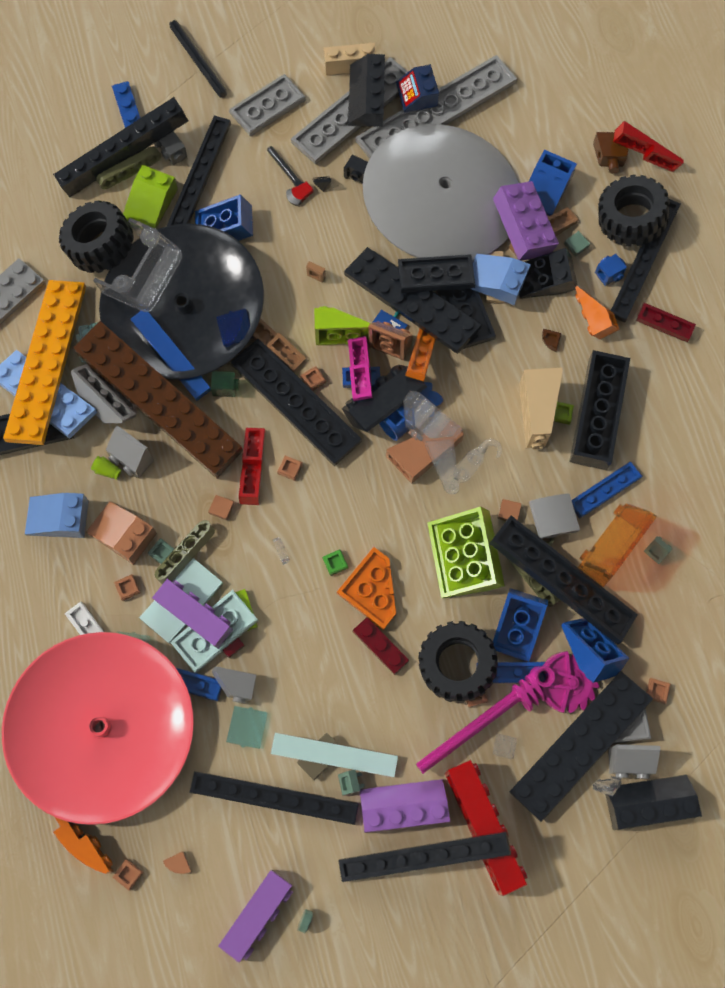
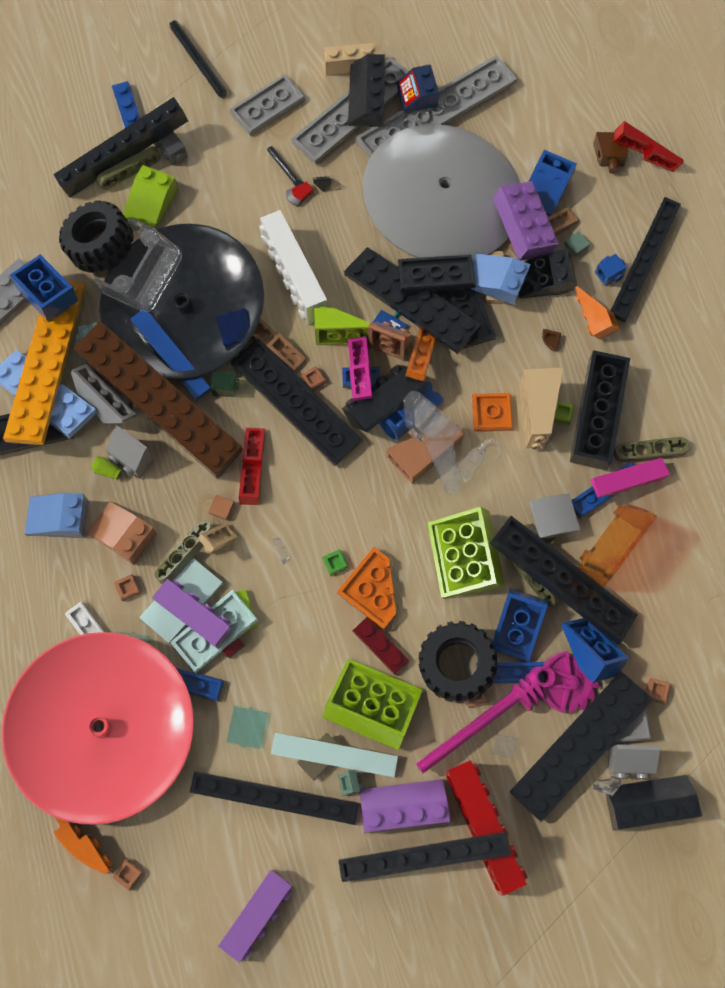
(44, 287): none -> blue brick
(160, 551): sand green tile -> none
(178, 863): nougat tile -> none
(200, 171): black plate -> none
(217, 538): none -> tan tile
(230, 216): blue slope -> none
(235, 683): light grey slope -> none
(290, 468): nougat tile -> none
(292, 265): none -> white brick
(305, 921): sand green tile -> none
(316, 271): medium nougat tile -> none
(355, 168): black brick -> none
(372, 703): none -> lime slope
(492, 412): none -> orange tile
(509, 508): nougat tile -> none
(630, 477): none -> dark pink slope
(633, 191): black tyre -> none
(650, 446): none -> olive beam
(658, 549): sand green tile -> none
(666, 322): dark red plate -> none

